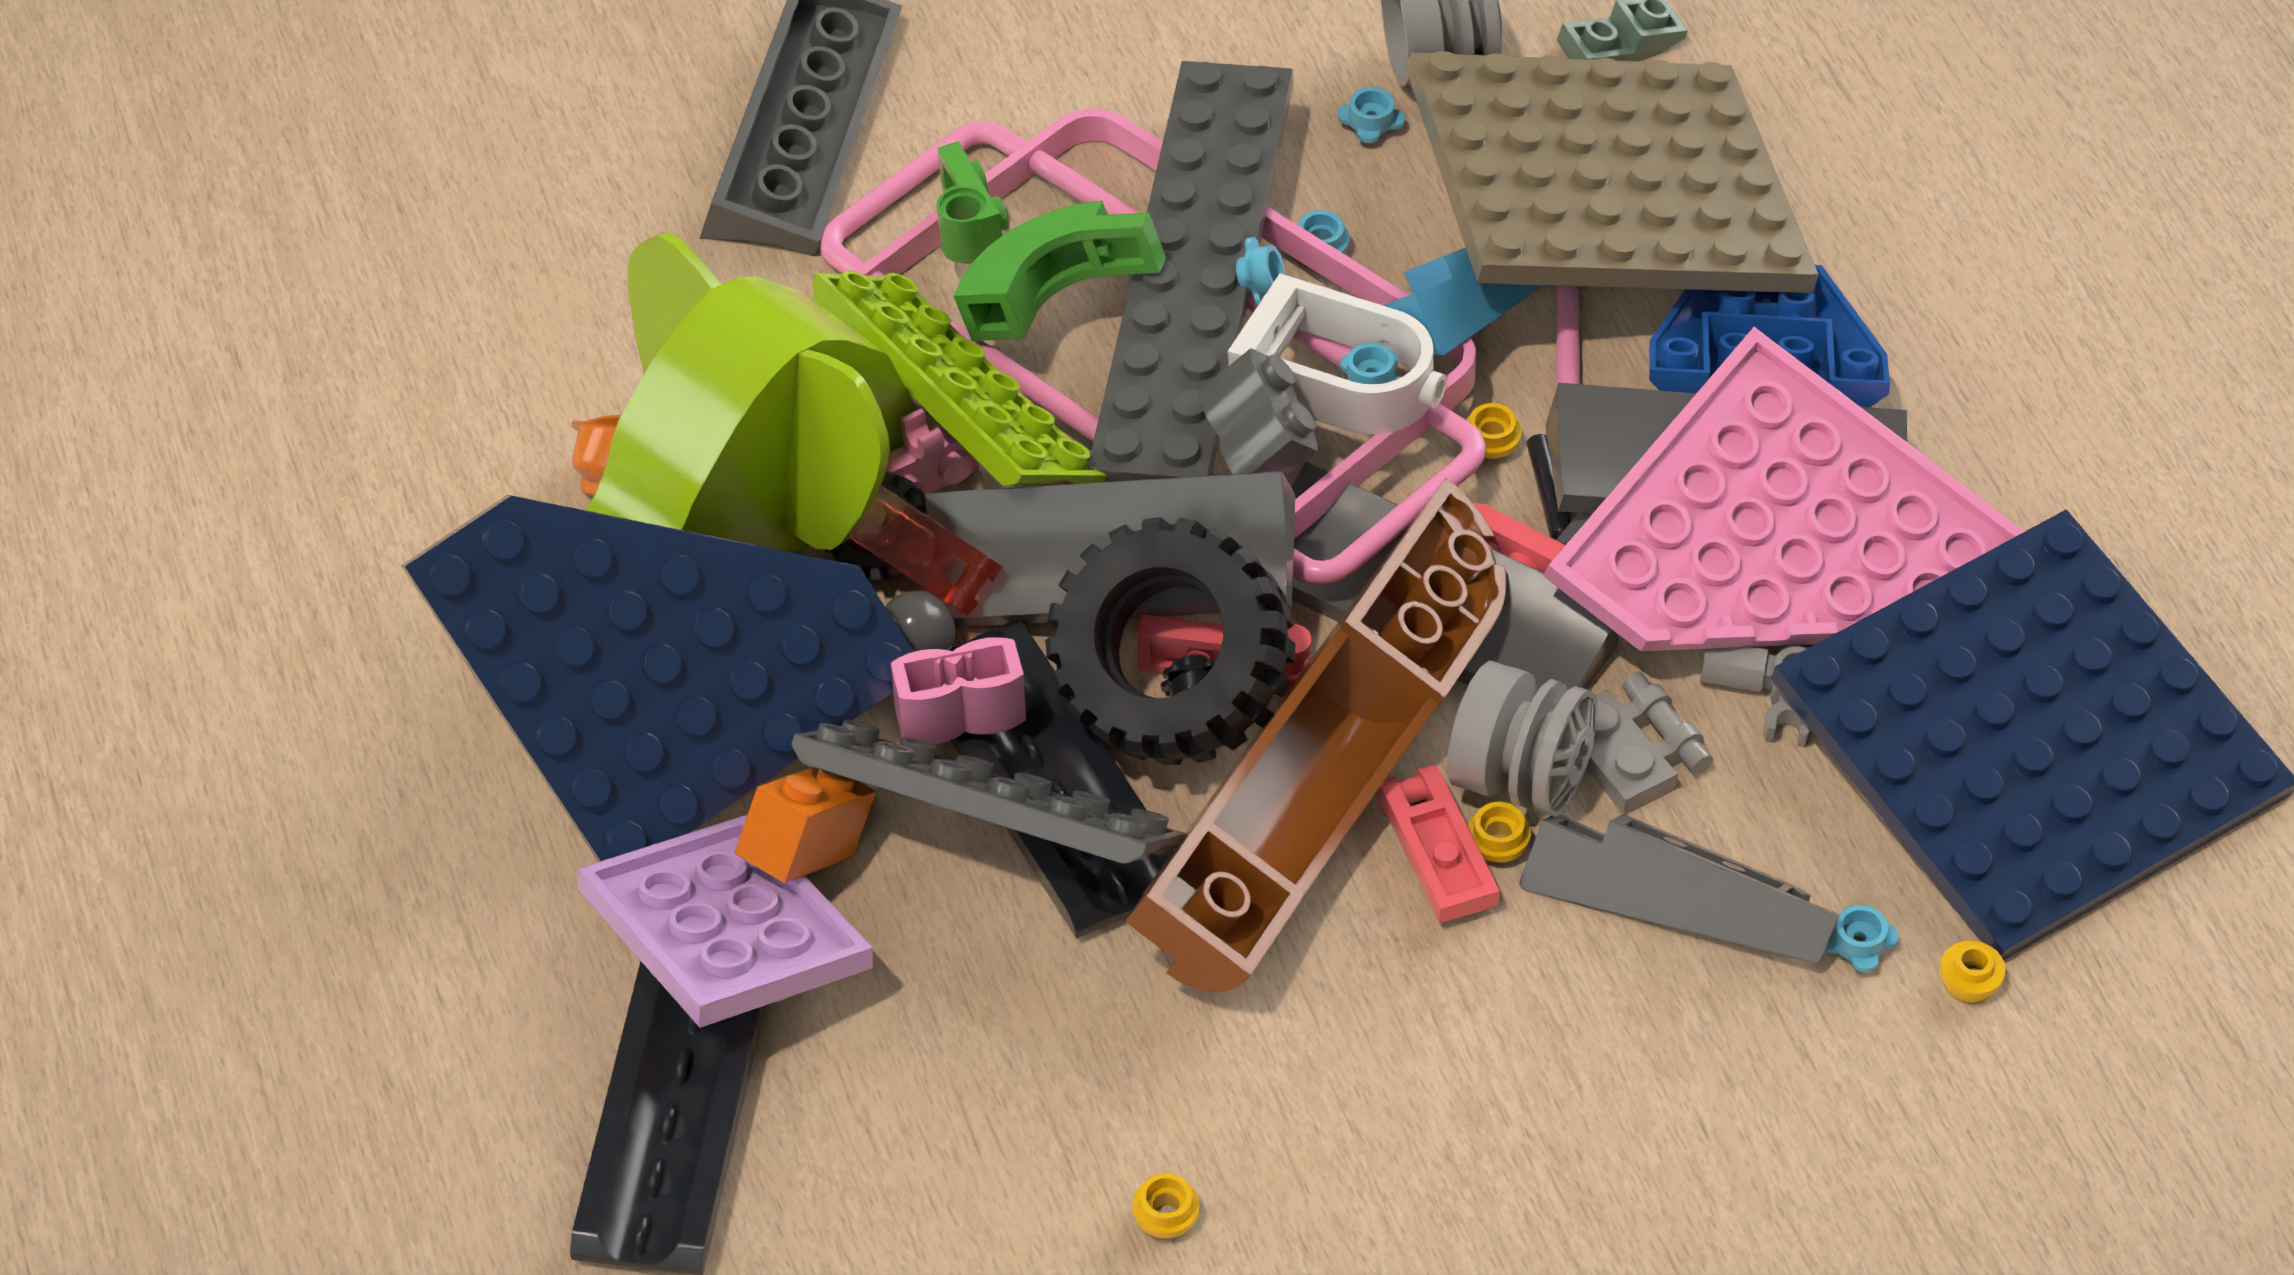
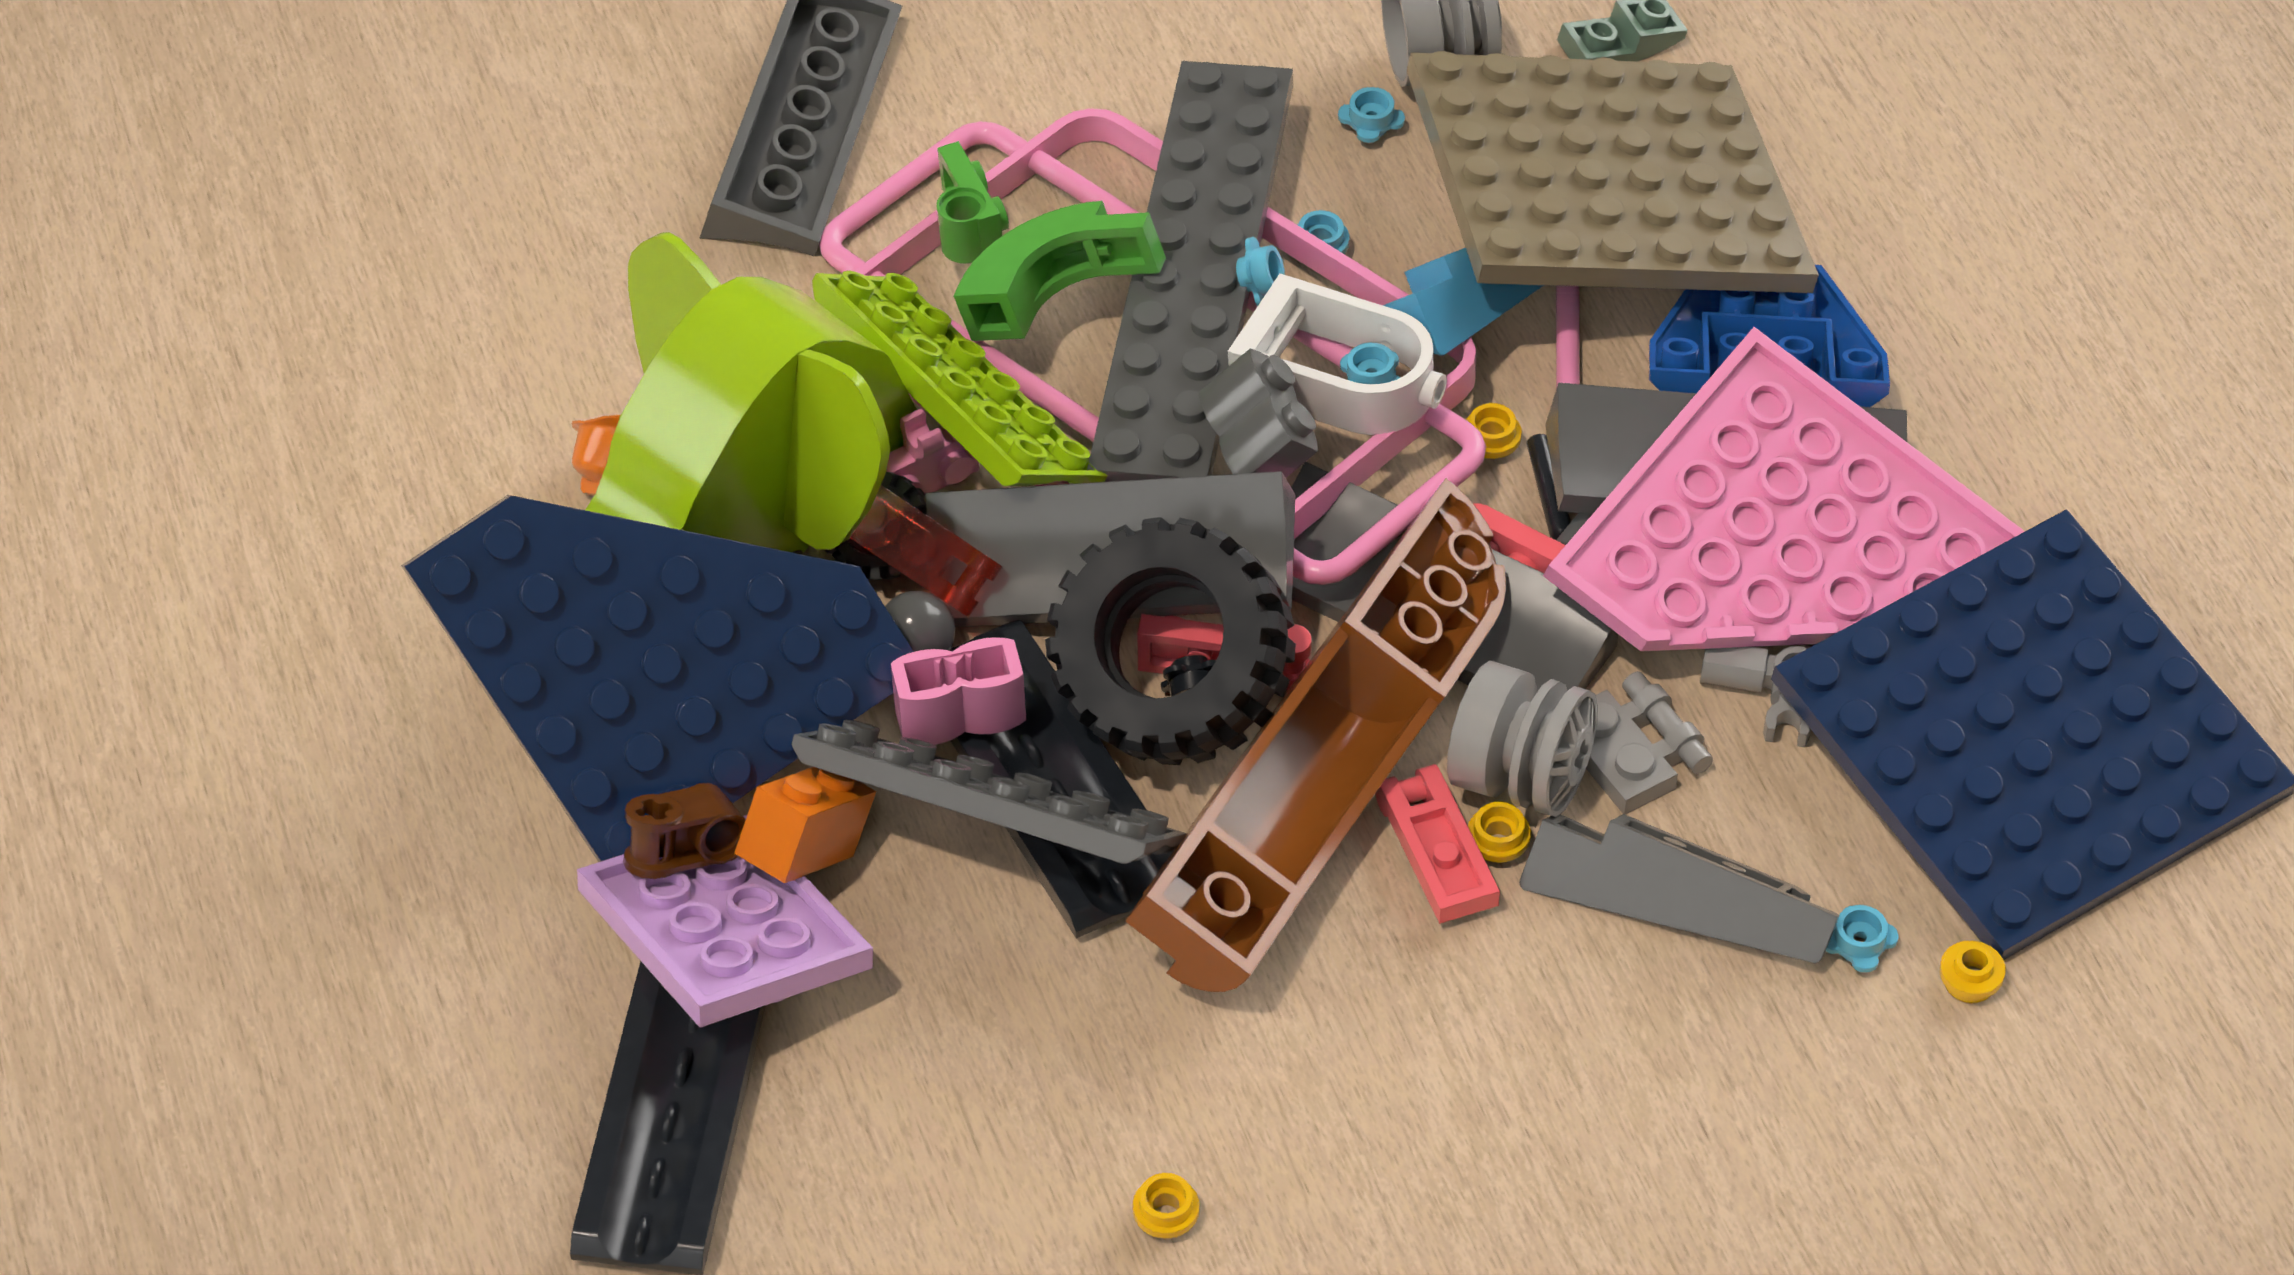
(684, 827): none -> reddish brown piece

